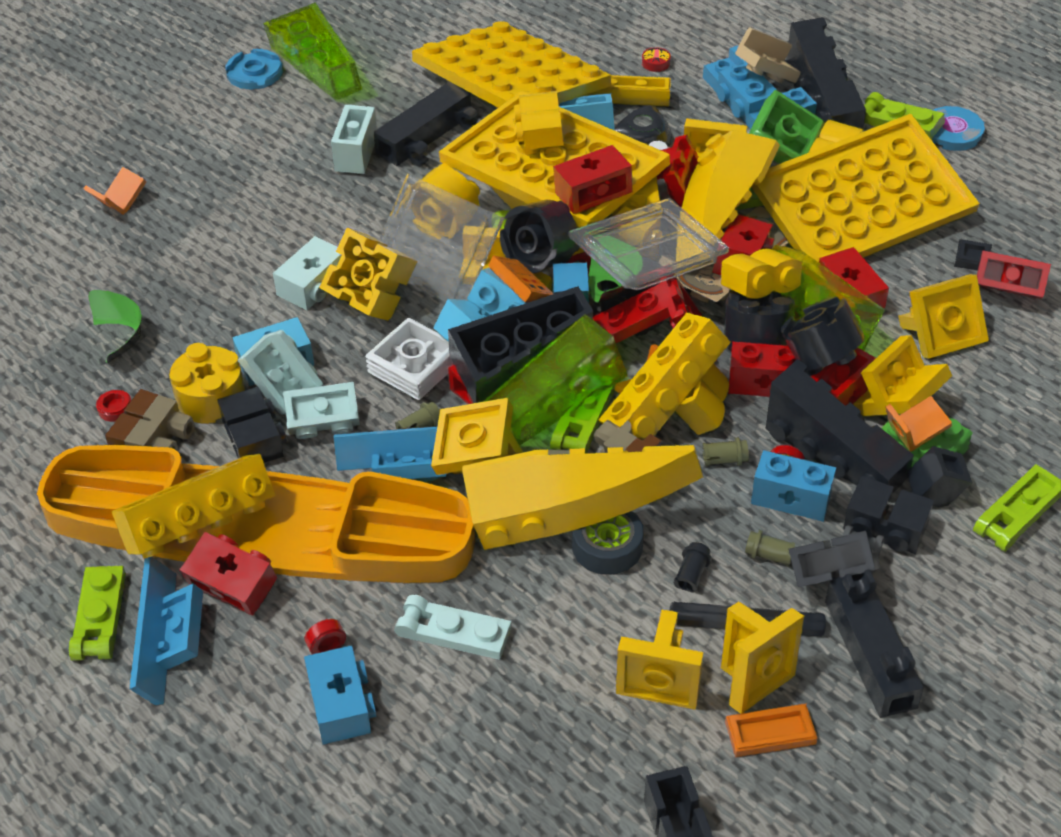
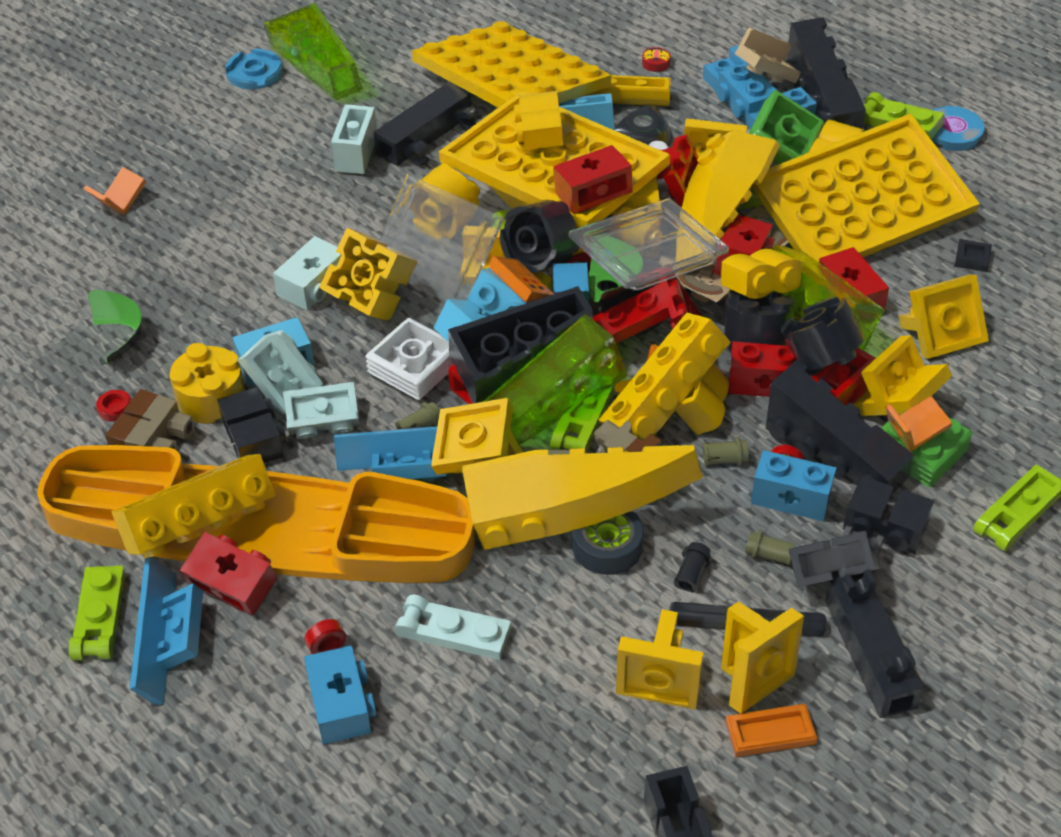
(939, 476): black panel -> none
(1013, 274): red brick -> none

